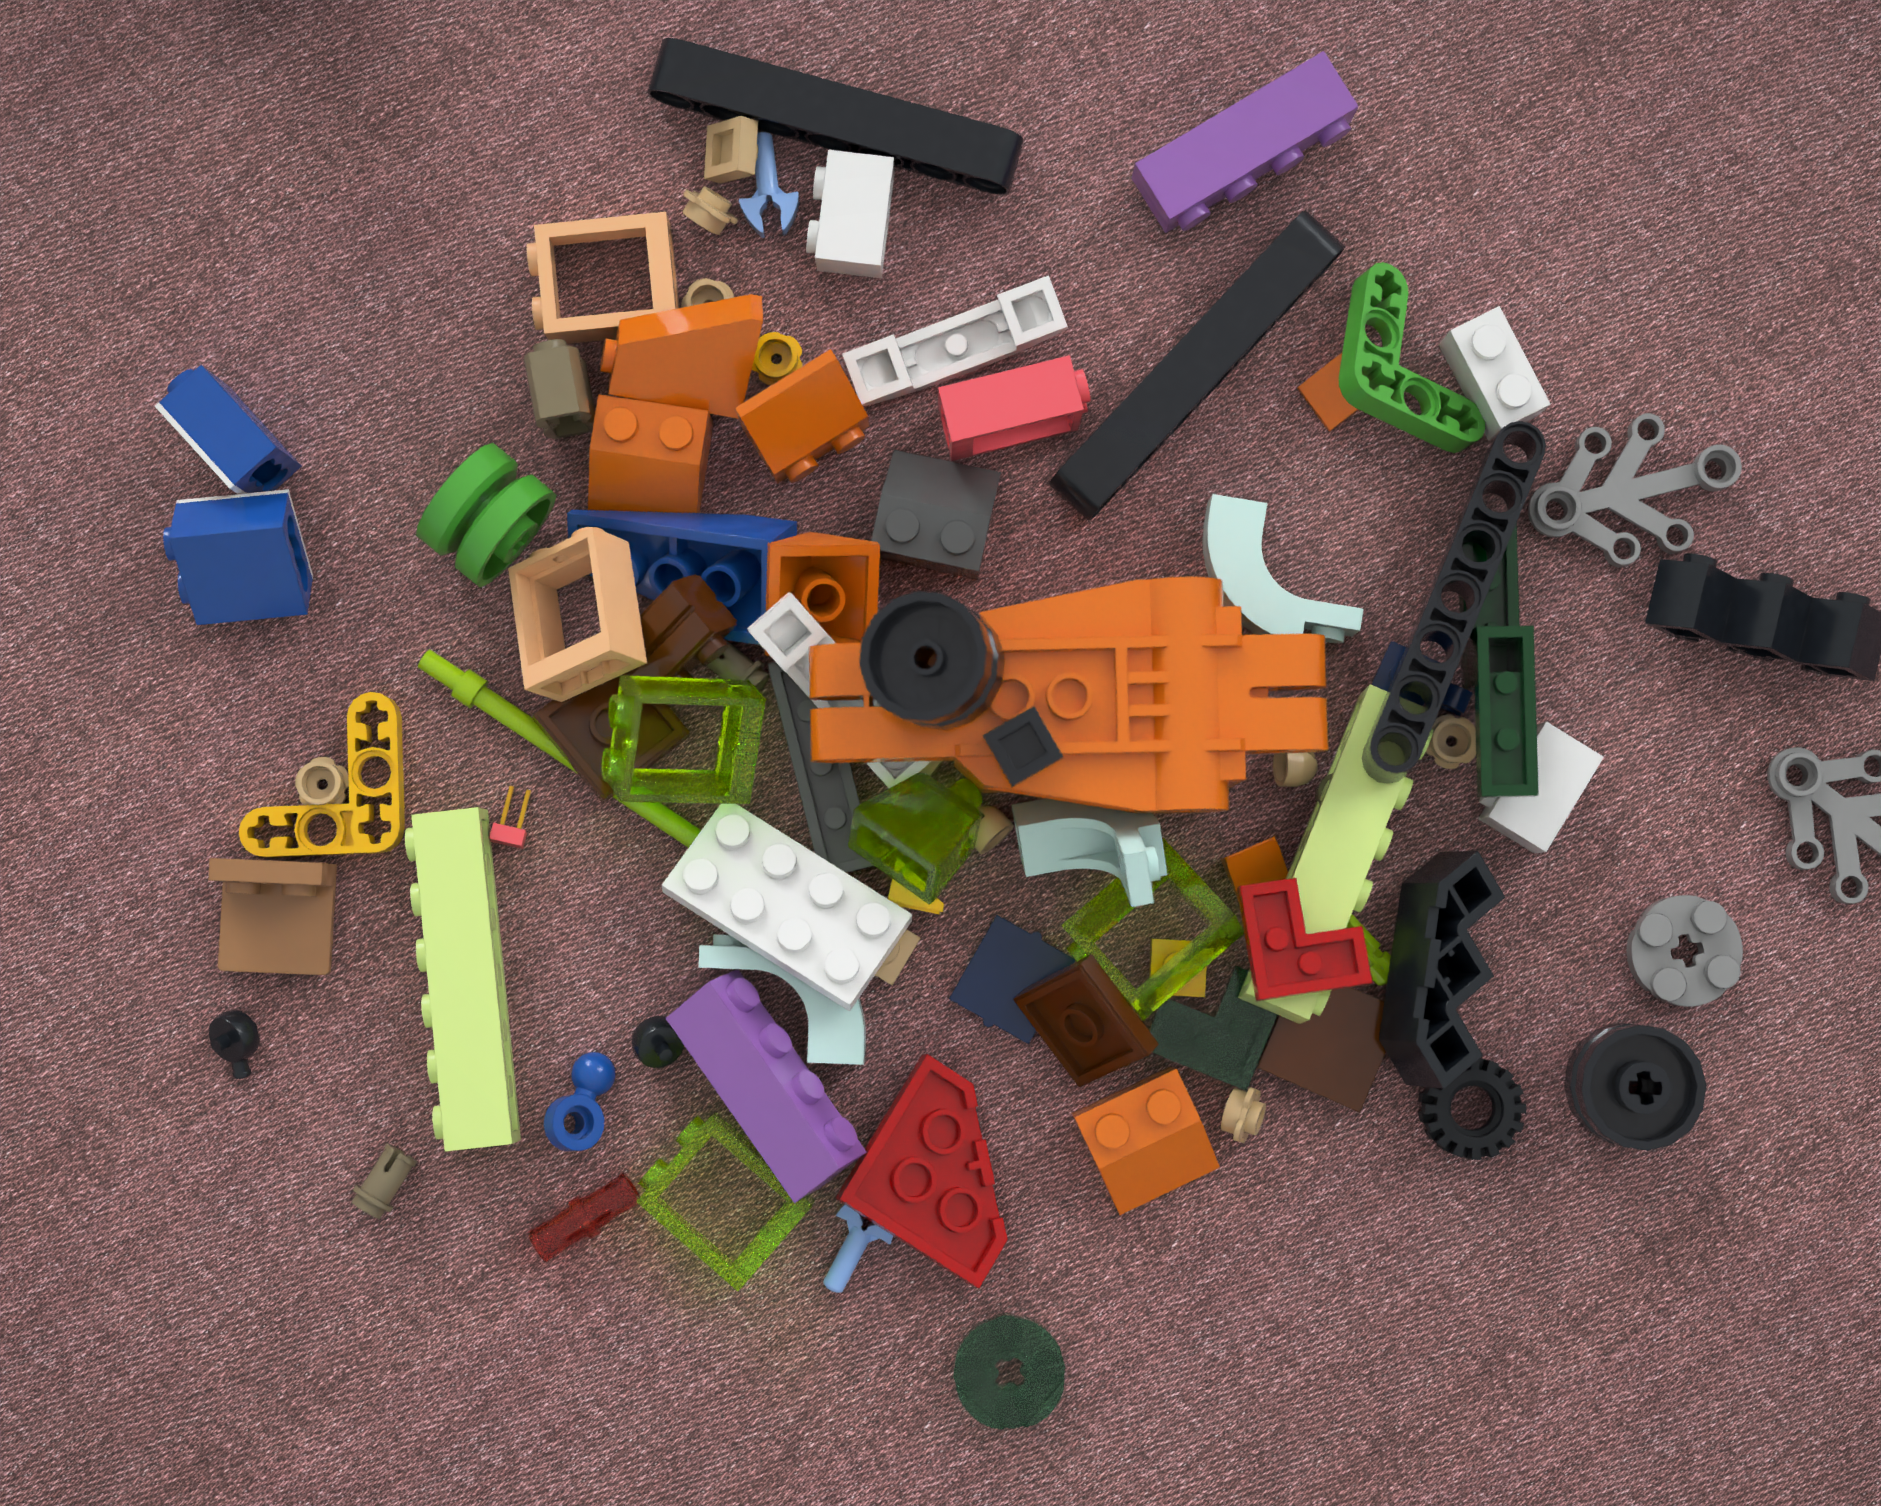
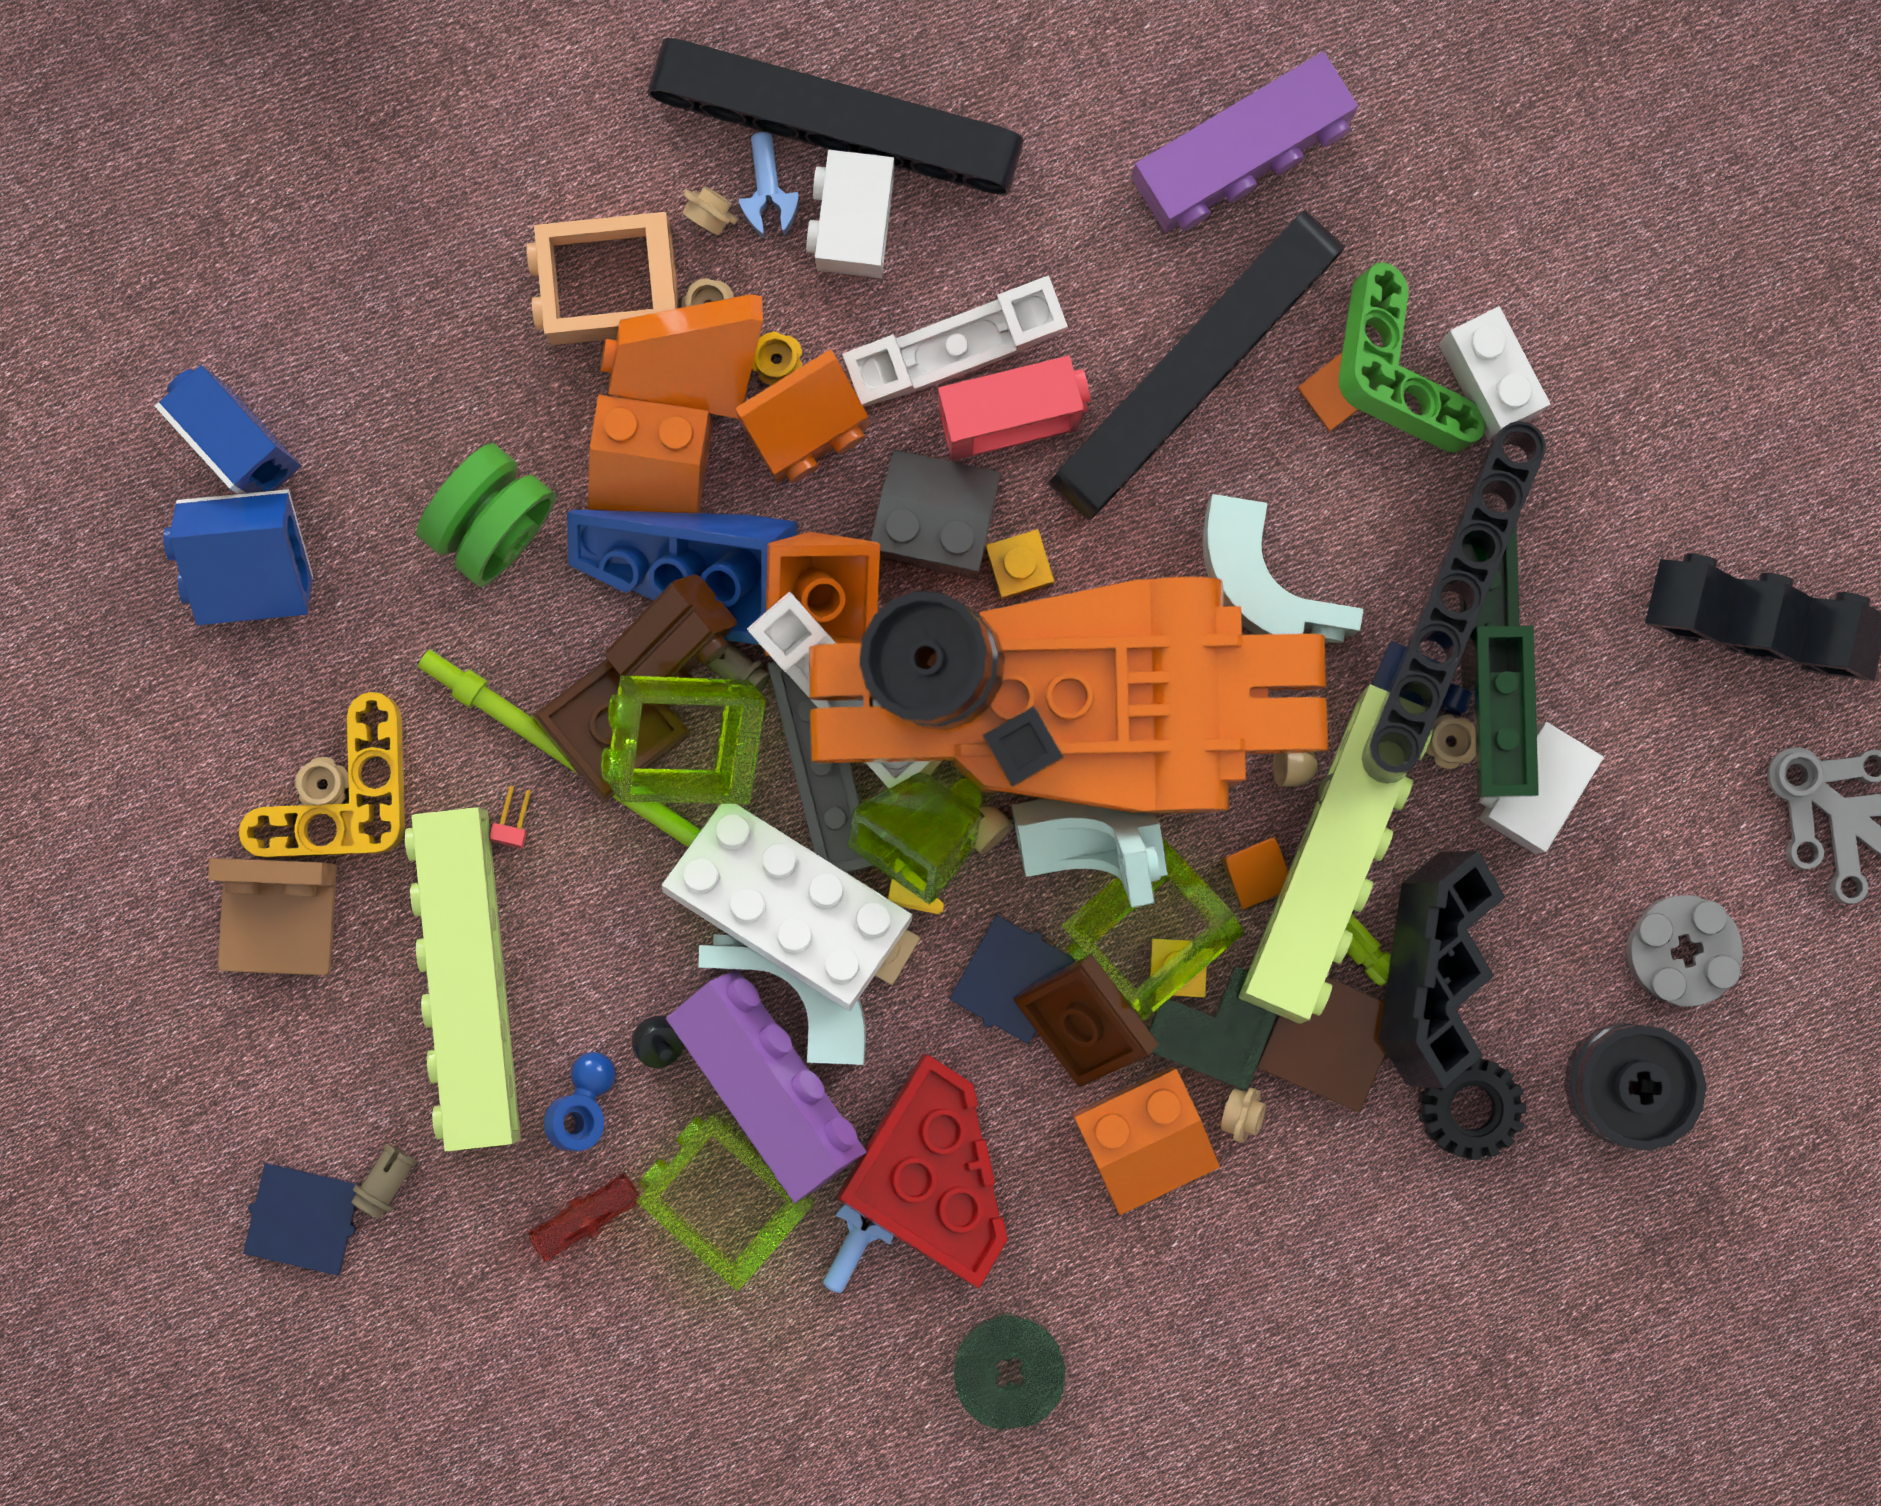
(235, 1039): black piece -> none
(301, 1219): none -> dark blue piece
(559, 389): dark tan brick -> none
(617, 649): light nougat window -> none
(731, 149): tan plate -> none
(1019, 564): none -> yellow plate
(1287, 959): red plate -> none
(1623, 494): light grey plant -> none

